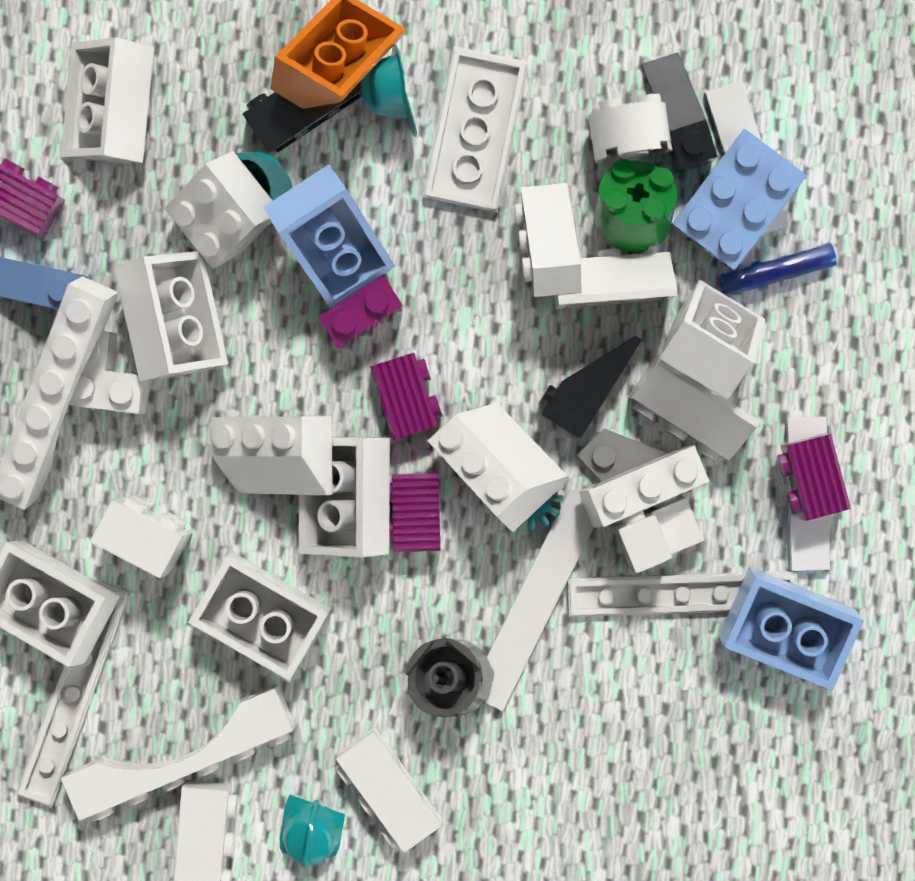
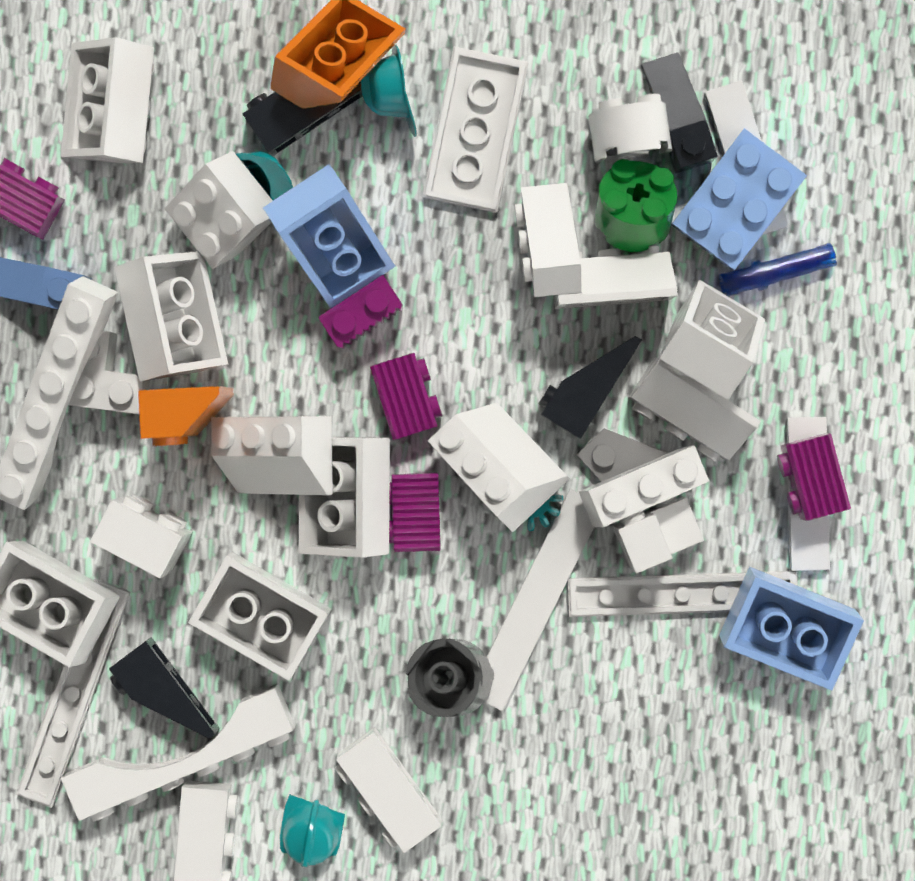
(157, 685): none -> black slope
(177, 413): none -> orange slope

